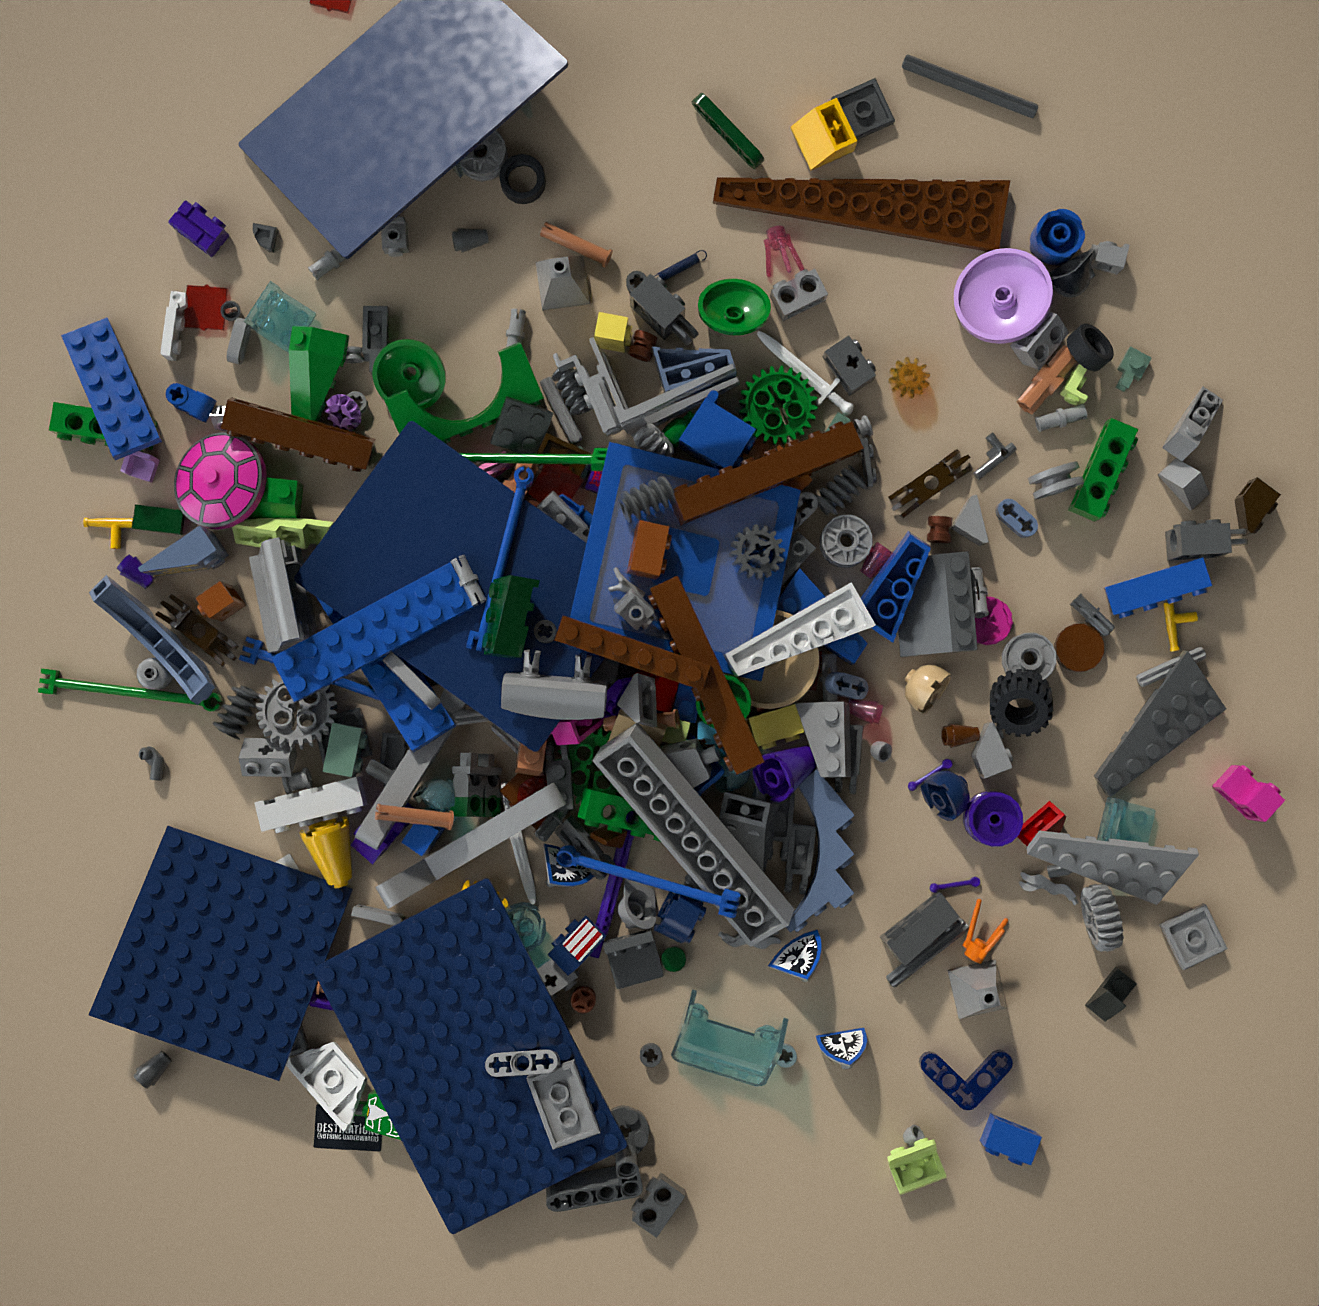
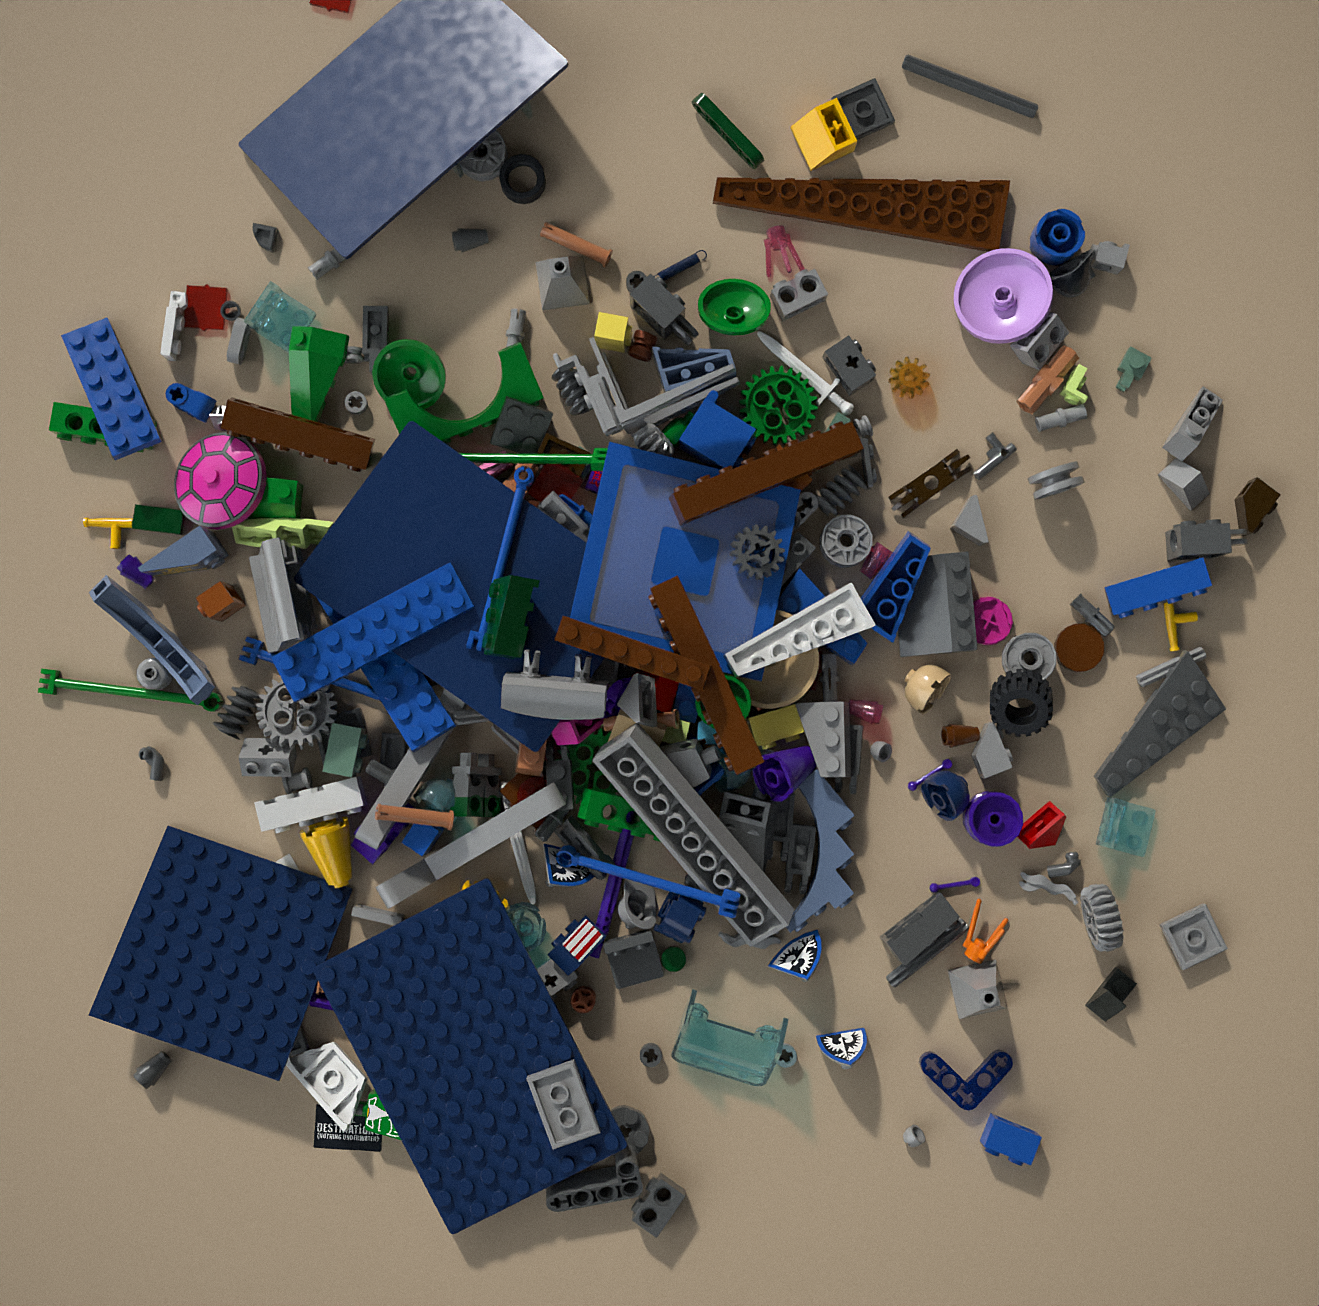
(140, 466): lavender panel -> none
(185, 623): dark brown piece -> none
(198, 228): dark purple brick -> none
(348, 407): medium lavender gear -> none
(399, 245): light grey brick -> none
(411, 681): light grey beam -> none
(468, 580): light grey pin -> none
(504, 1057): light grey beam -> none
(547, 624): dark grey bush -> none
(561, 410): light grey axle -> none
(609, 837): reddish brown slope -> none
(624, 585): light grey bar -> none
(631, 601): light grey brick -> none
(646, 497): dark grey piece -> none
(648, 550): dark orange brick -> none
(847, 681): sand blue beam -> none
(916, 1166): yellowish green bracket -> none
(939, 529): copper wheel -> none
(980, 605): light grey pin -> none
(1020, 514): sand blue beam -> none
(1083, 501): green brick -> none
(1090, 347): black tyre -> none
(1121, 864): light grey wing -> none
(1251, 798): dark pink brick -> none

